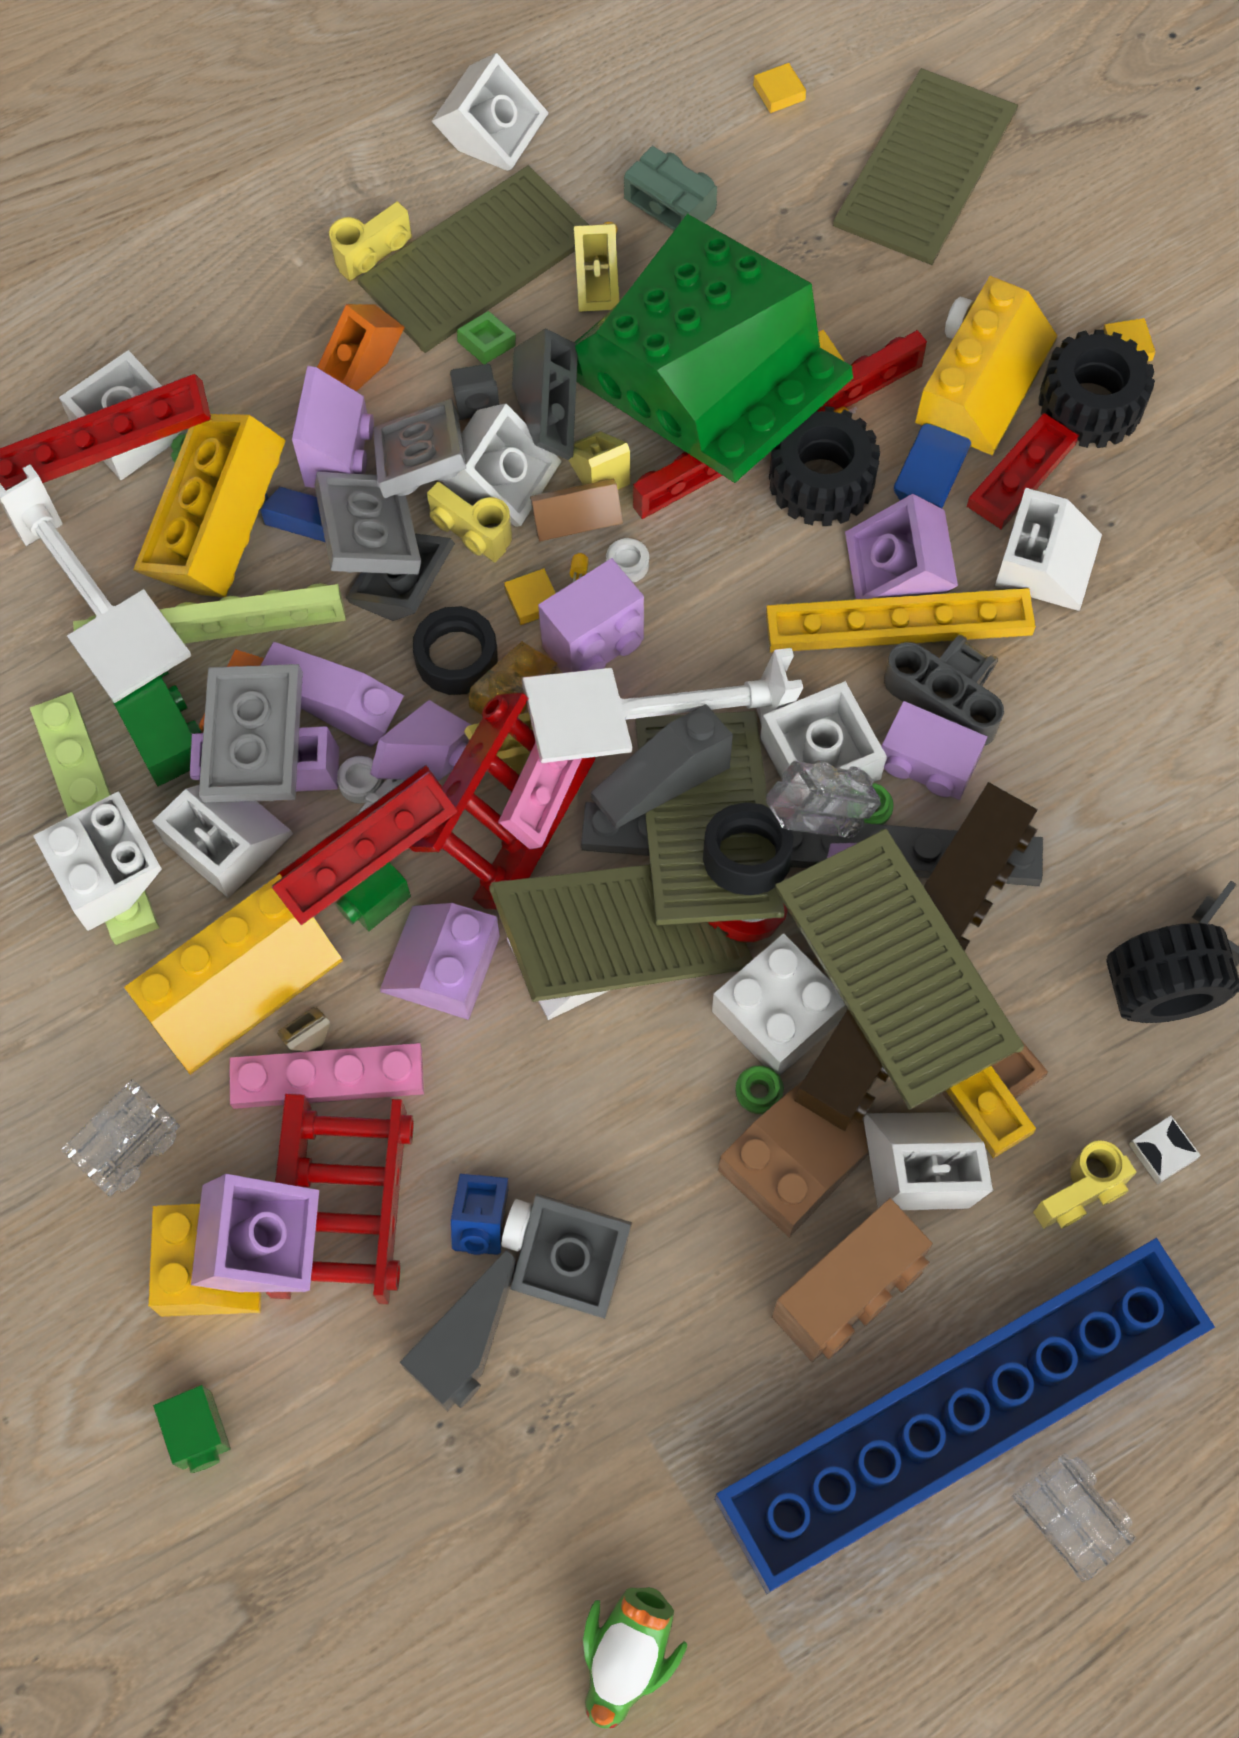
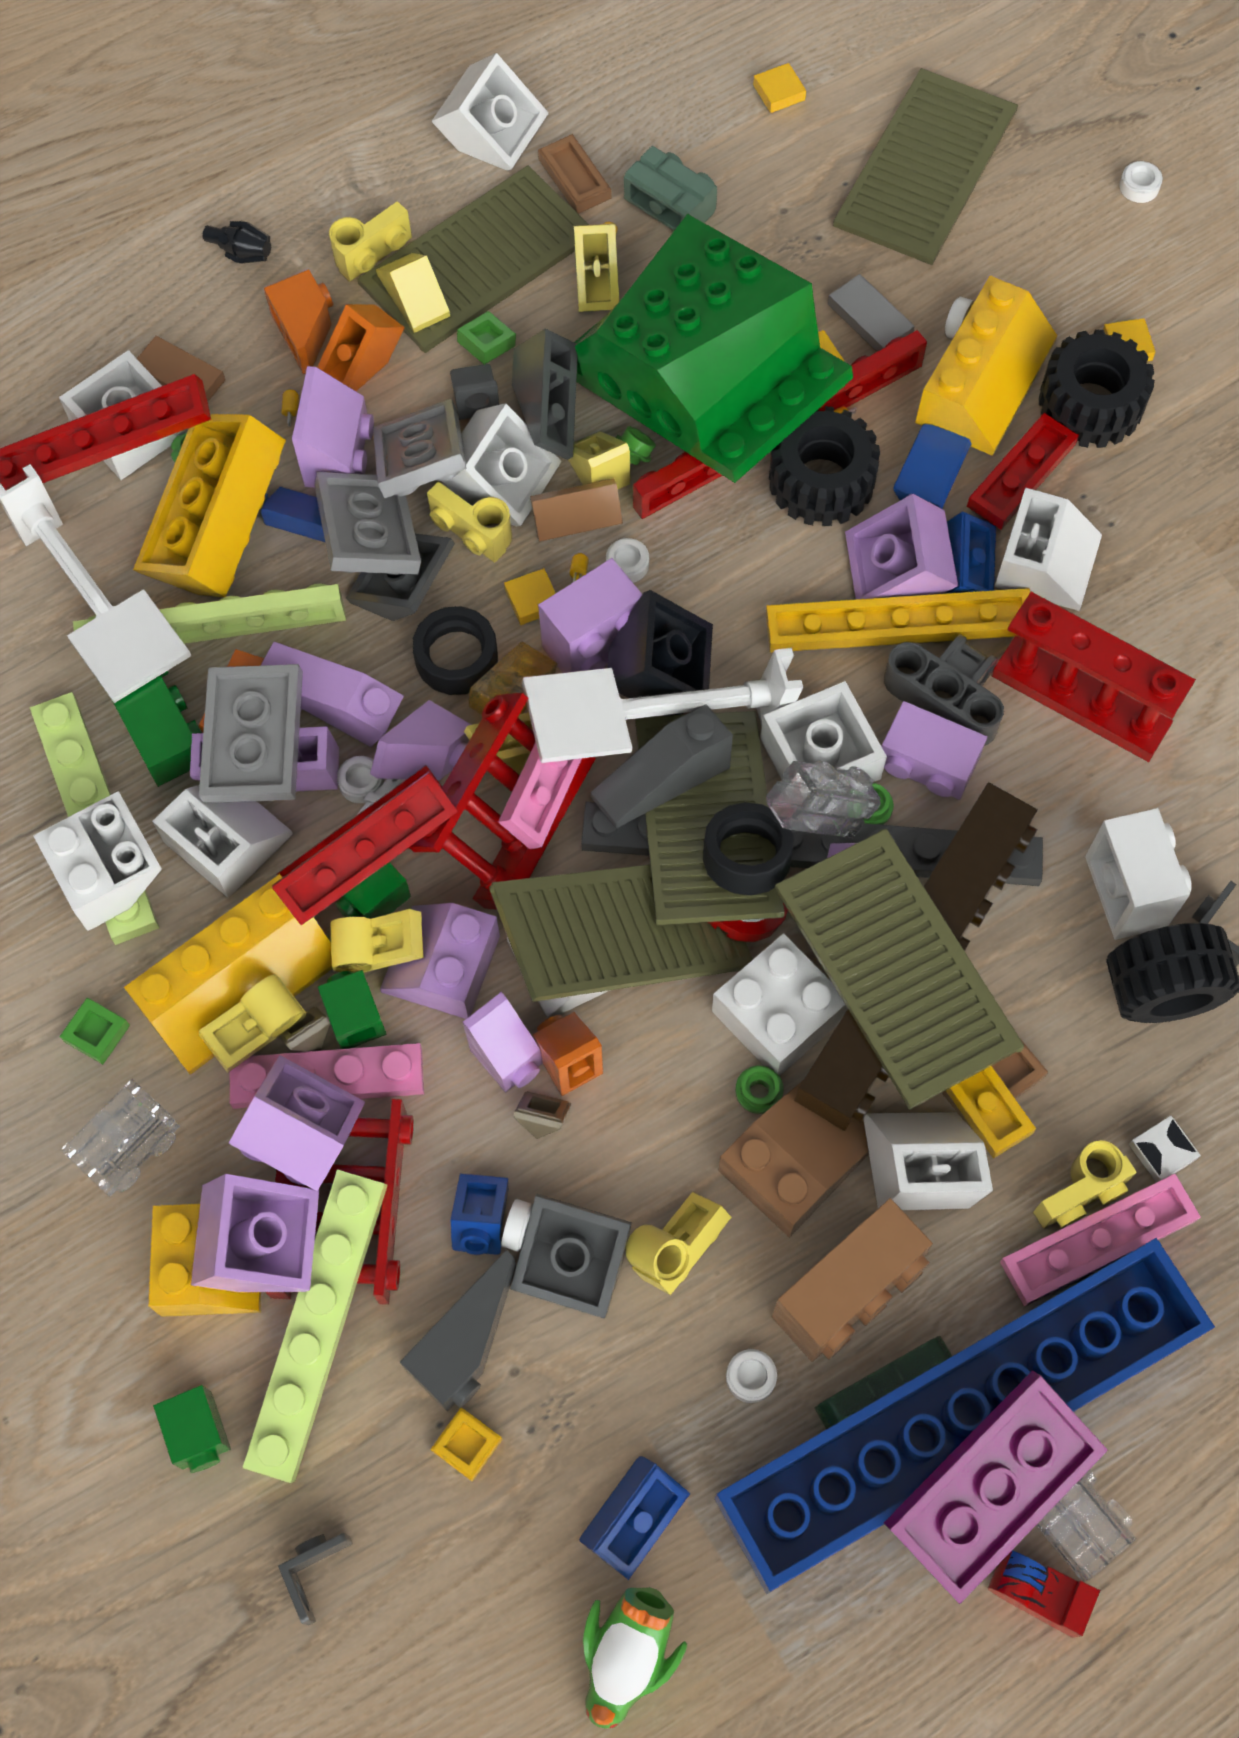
(94, 1031): none -> bright green plate
(170, 363): none -> medium nougat tile
(240, 241): none -> black piece
(253, 1023): none -> light yellow plate
(290, 404): none -> yellow piece
(297, 1123): none -> lavender slope
(301, 315): none -> orange slope
(308, 1554): none -> dark grey bracket
(315, 1328): none -> yellowish green plate
(351, 1009): none -> green brick
(376, 942): none -> light yellow plate
(414, 290): none -> light yellow slope
(466, 1444): none -> yellow tile
(503, 1043): none -> lavender slope
(541, 1113): none -> dark tan slope
(569, 1051): none -> orange slope
(574, 174): none -> medium nougat tile
(634, 1516): none -> blue slope
(639, 445): none -> bright green plate
(661, 650): none -> black slope
(670, 1253): none -> light yellow plate
(751, 1376): none -> white tile
(869, 313): none -> light grey tile
(882, 1381): none -> clear green beam
(973, 553): none -> blue slope
(996, 1486): none -> plate
(1044, 1593): none -> red leg
(1082, 697): none -> red fence
(1099, 1239): none -> bright pink plate
(1138, 873): none -> white brick
(1140, 182): none -> white tile

